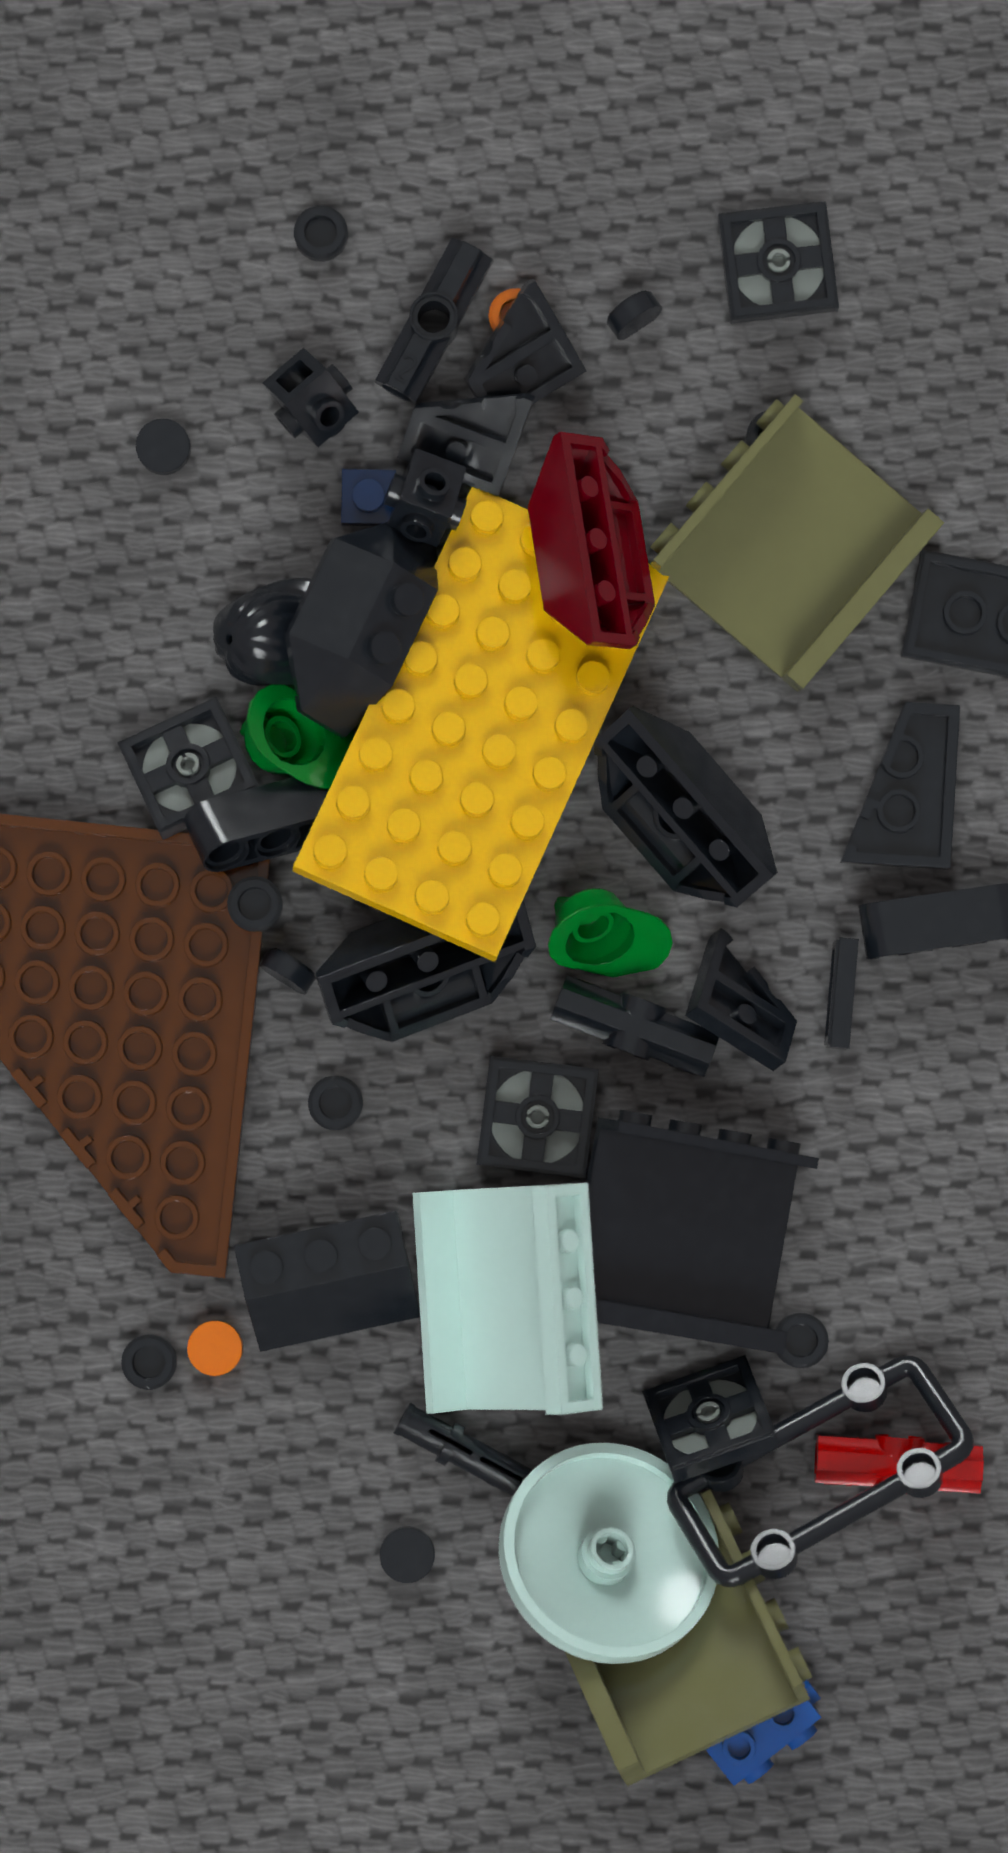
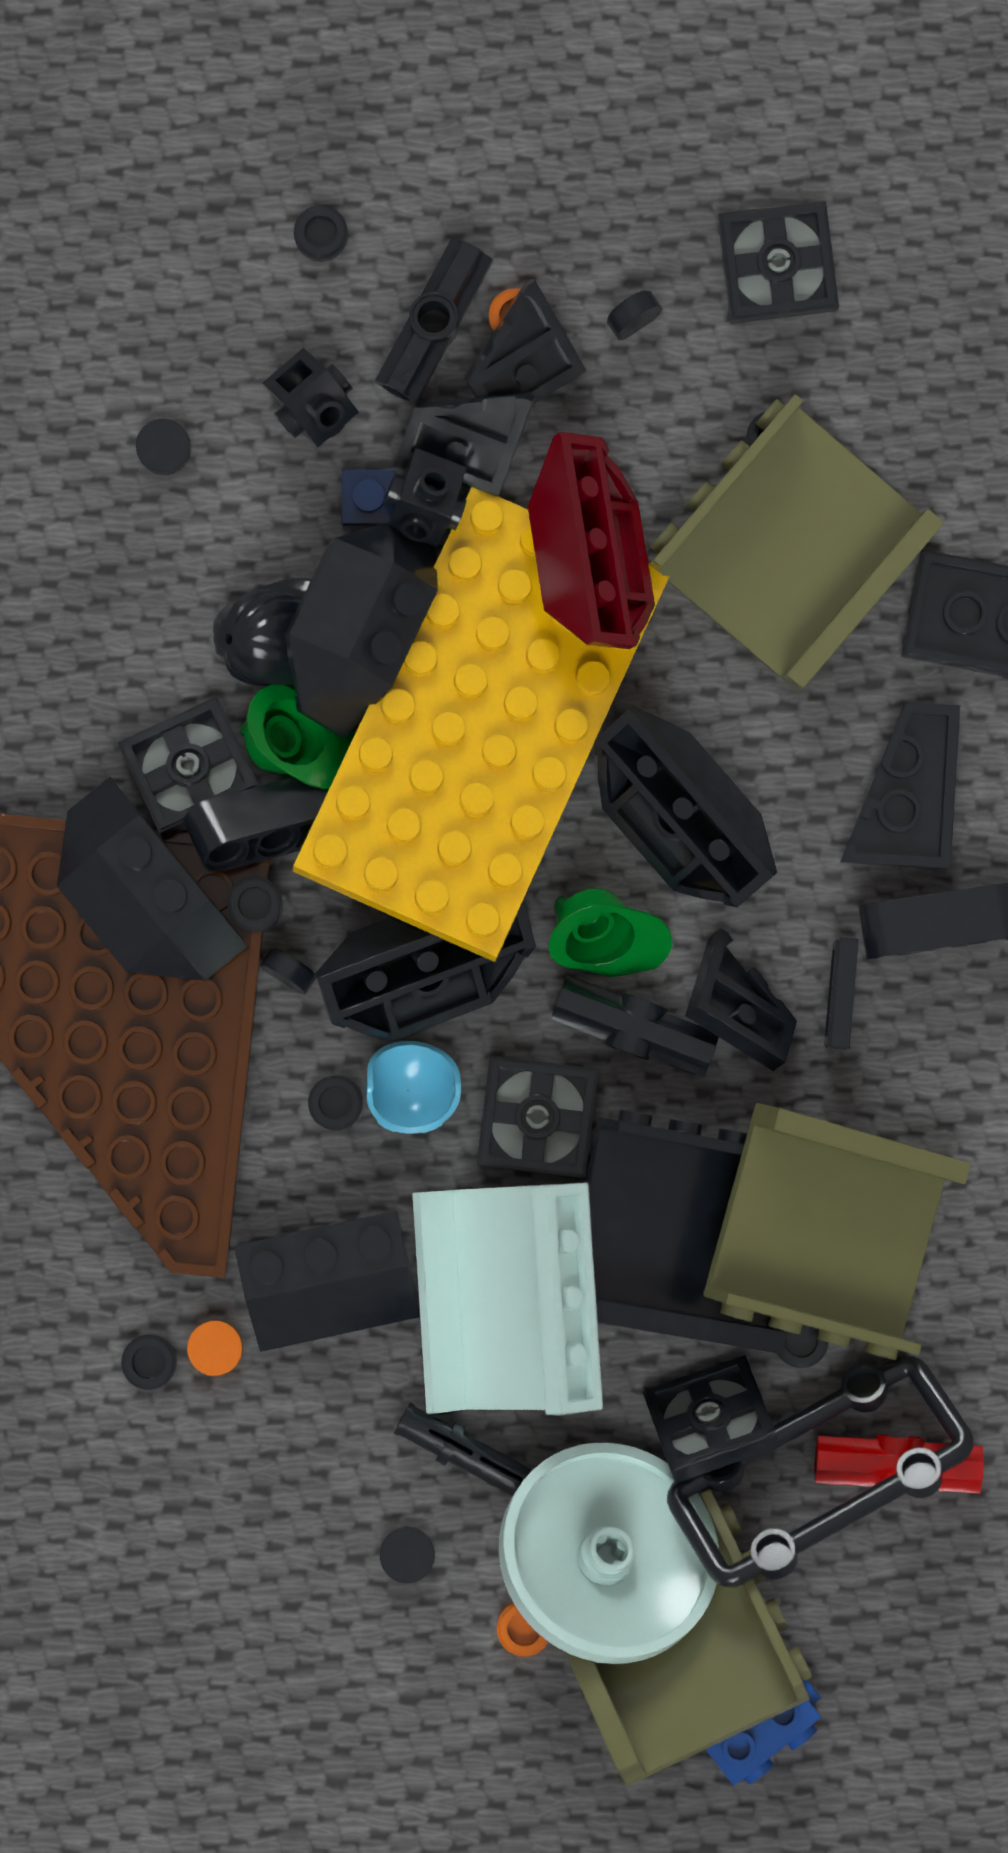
(139, 892): none -> black wedge
(428, 1076): none -> medium azure helmet
(517, 1634): none -> orange tile
(828, 1230): none -> olive panel

